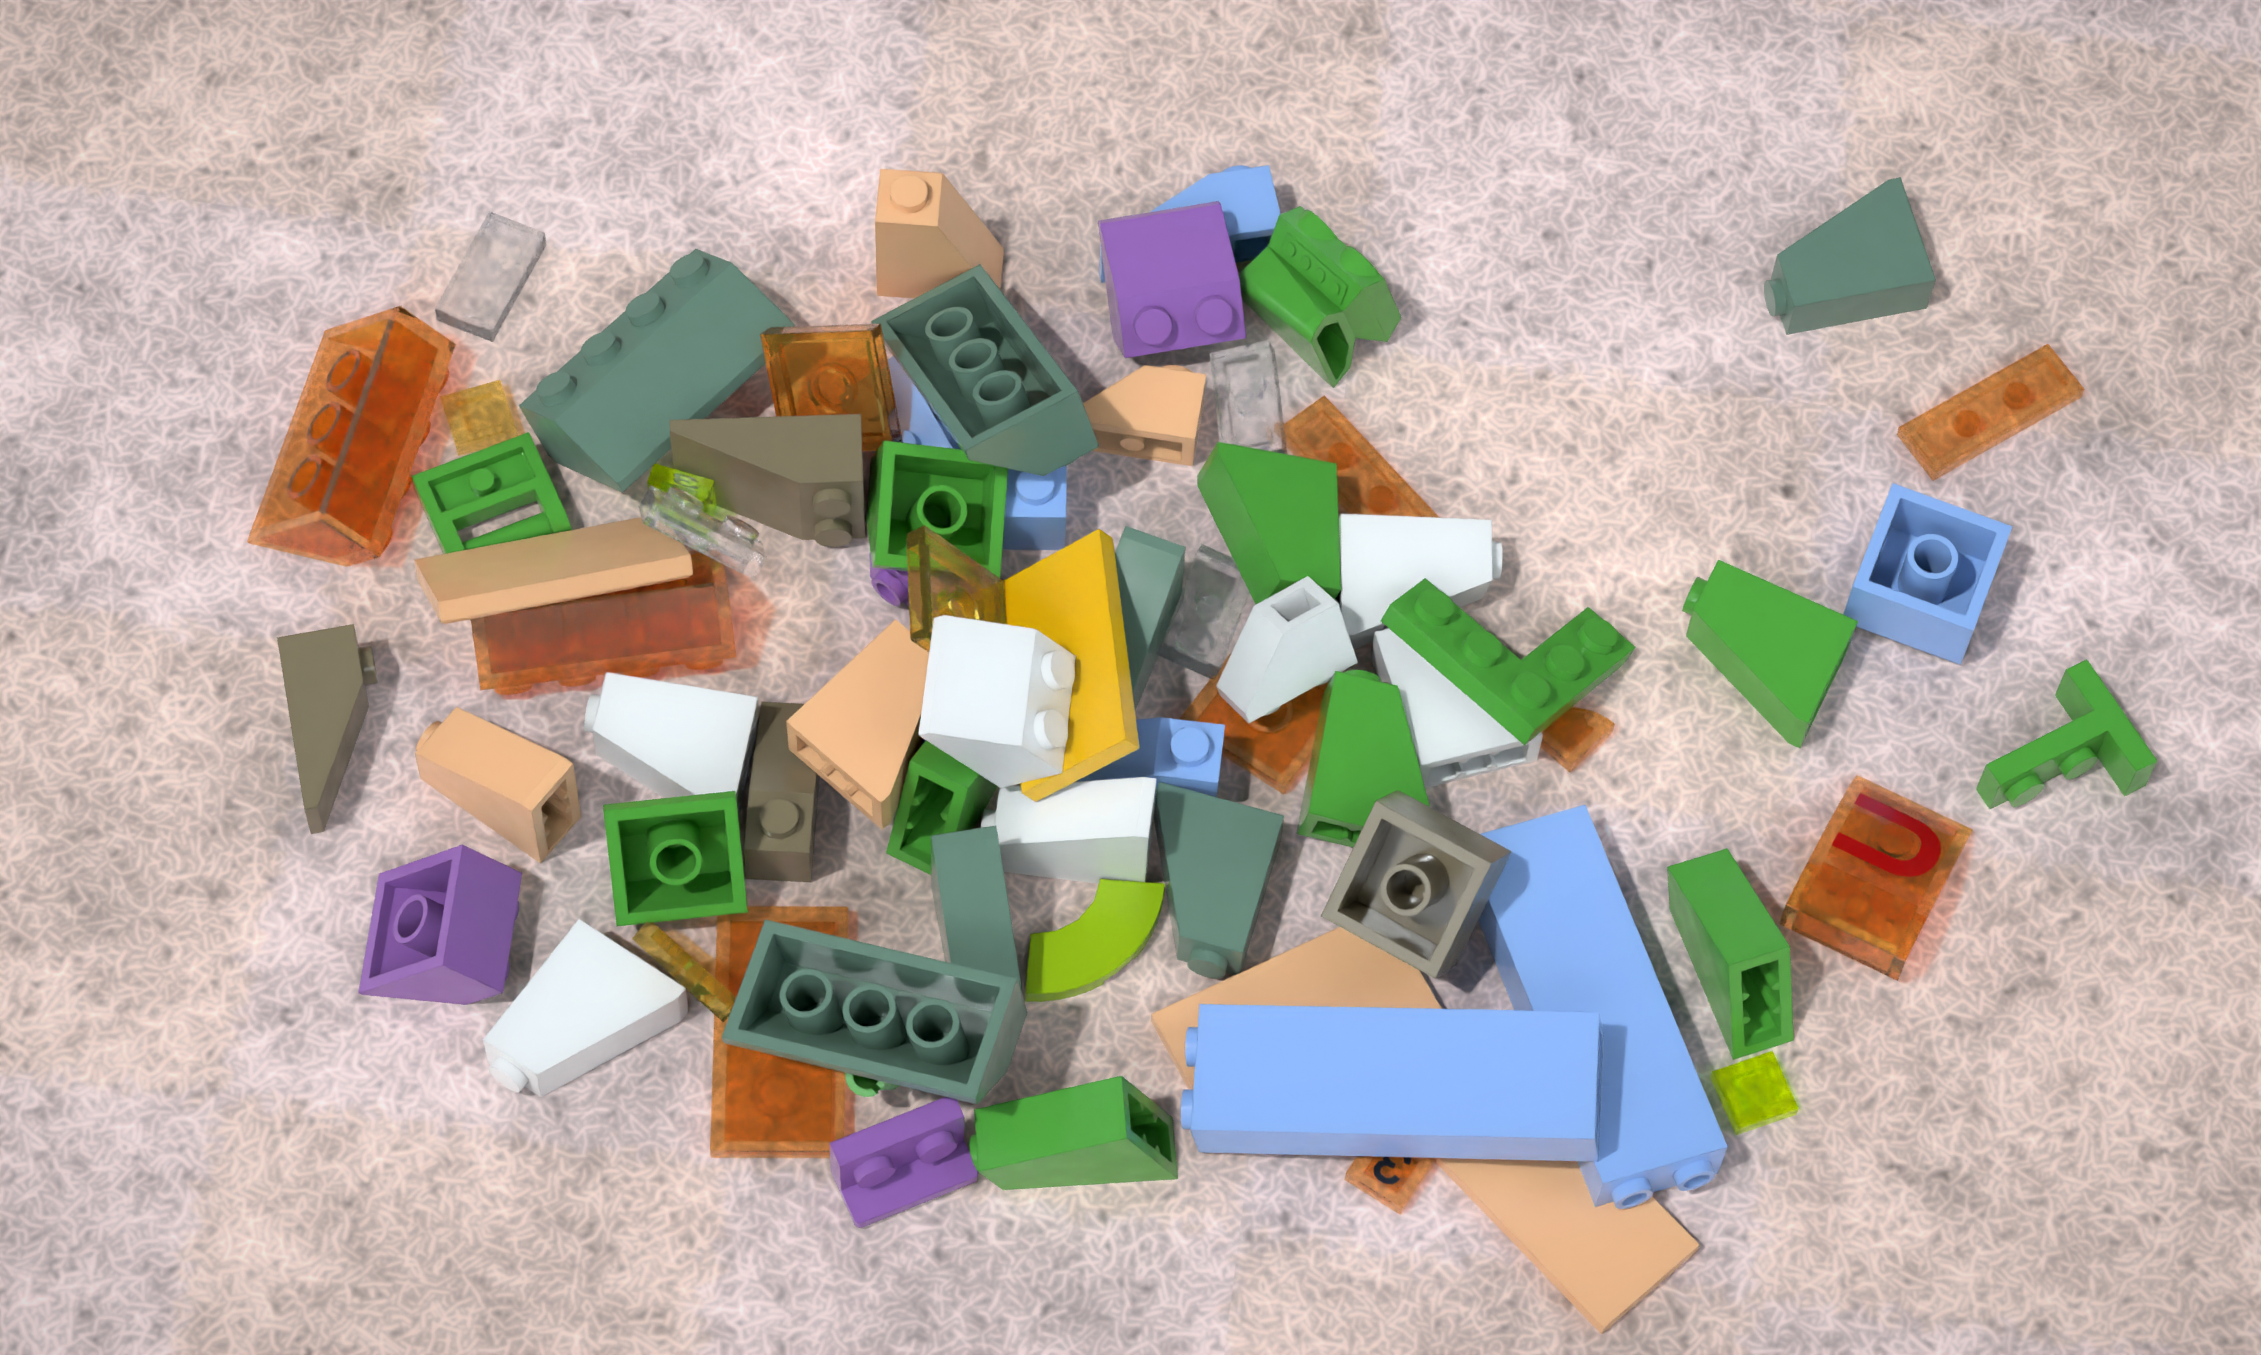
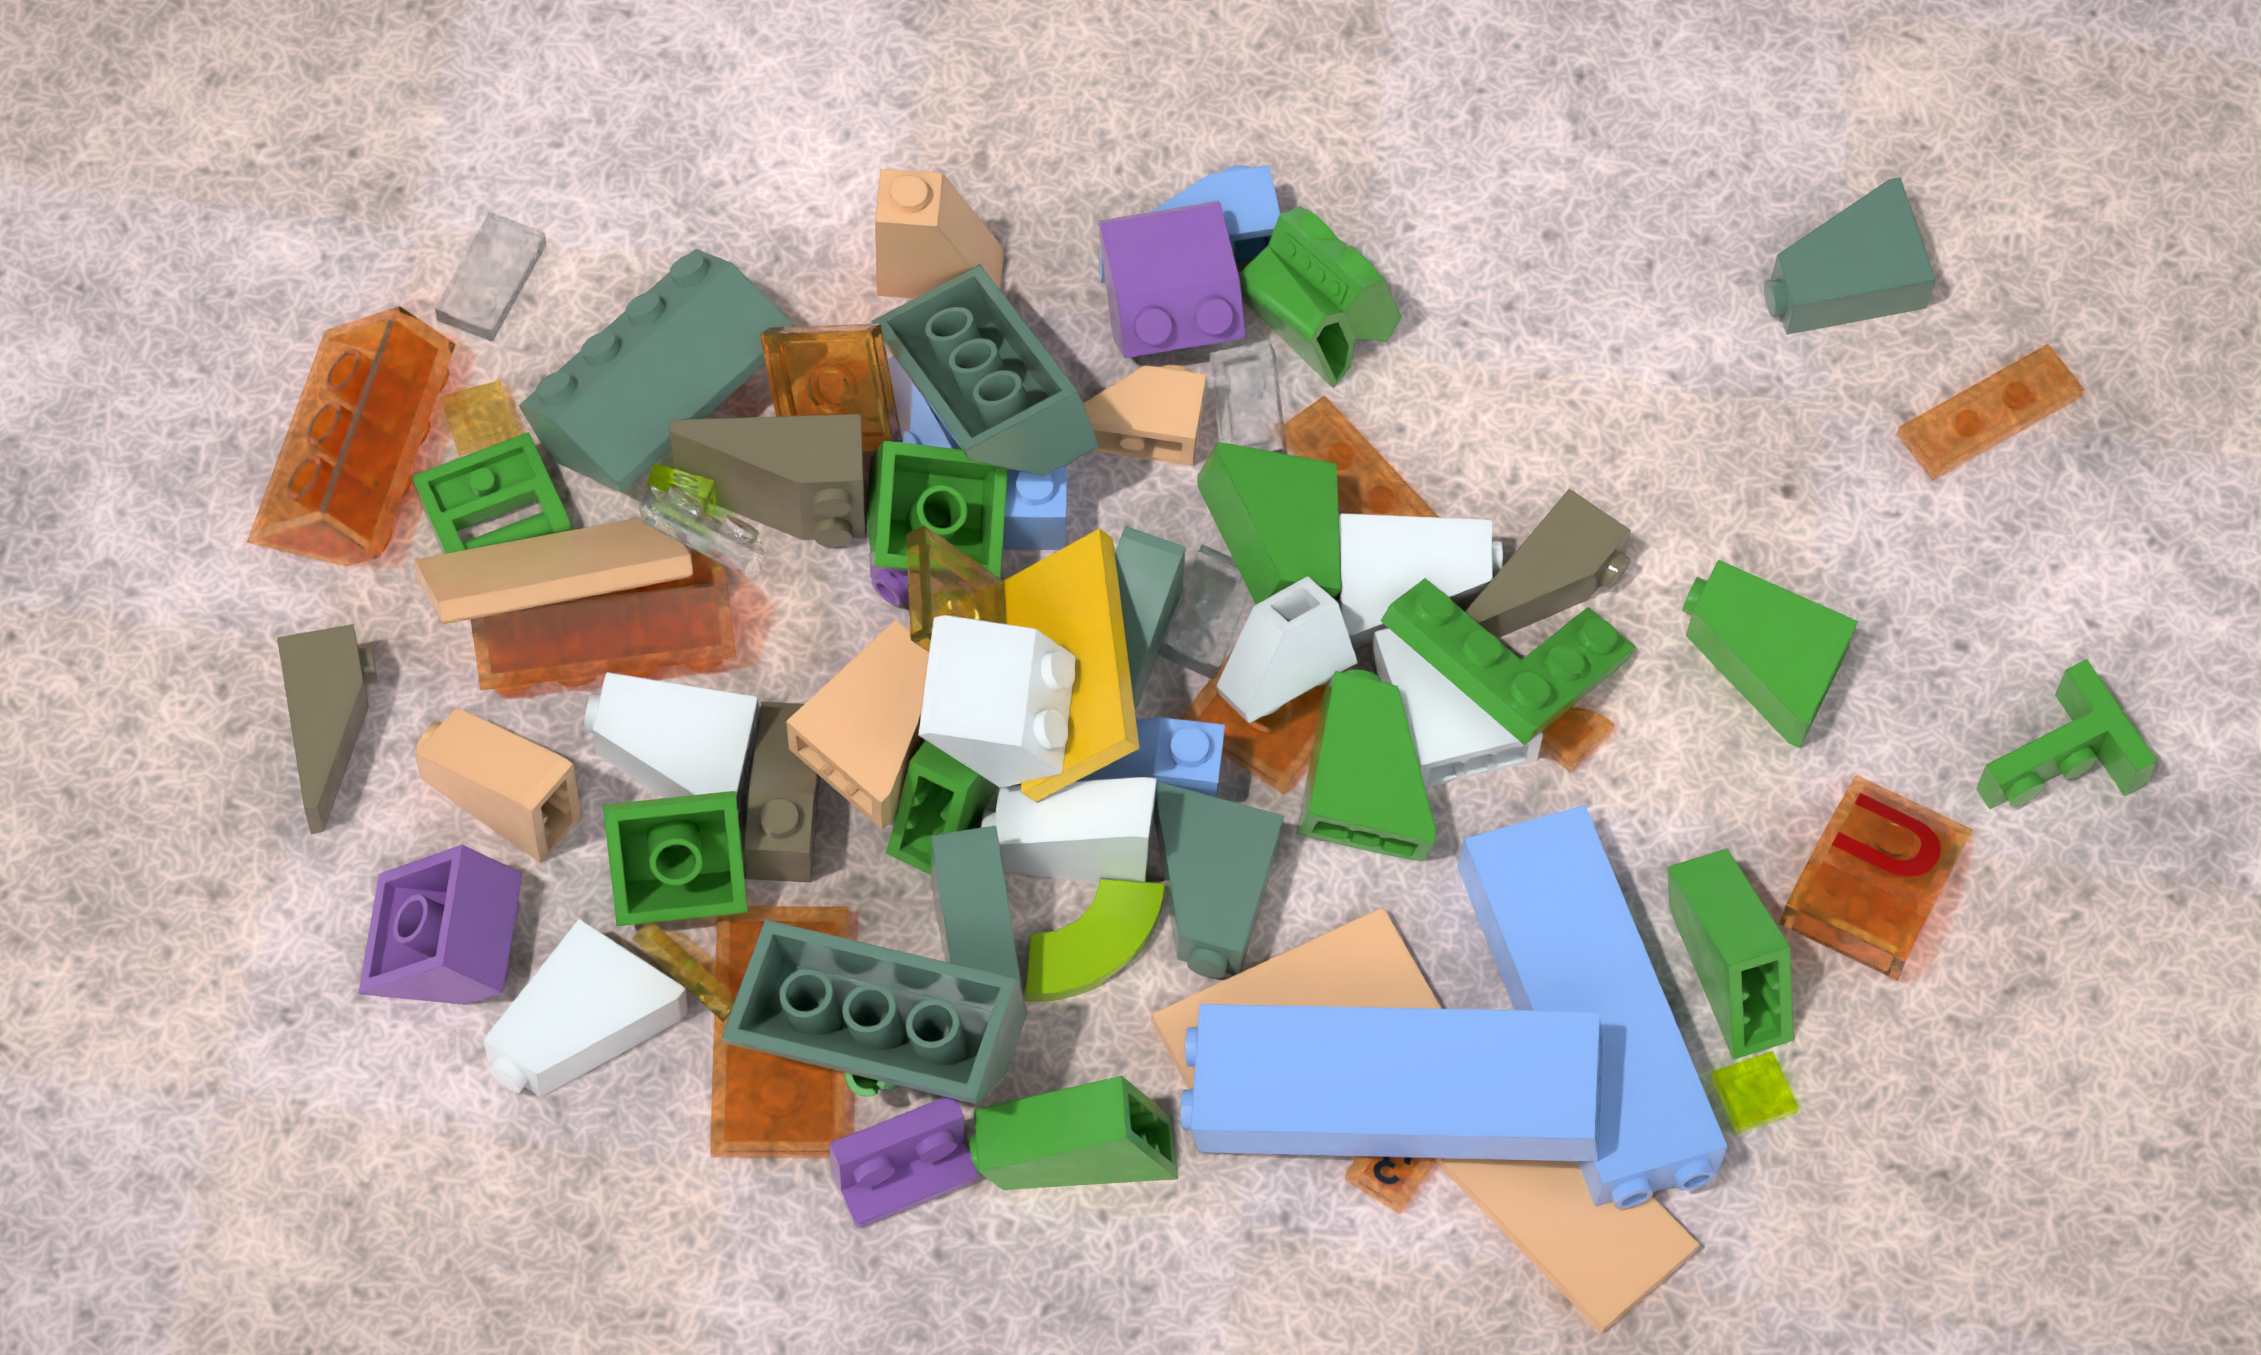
(1415, 883): dark tan brick -> none
(1554, 567): none -> dark tan slope
(1926, 573): light blue brick -> none

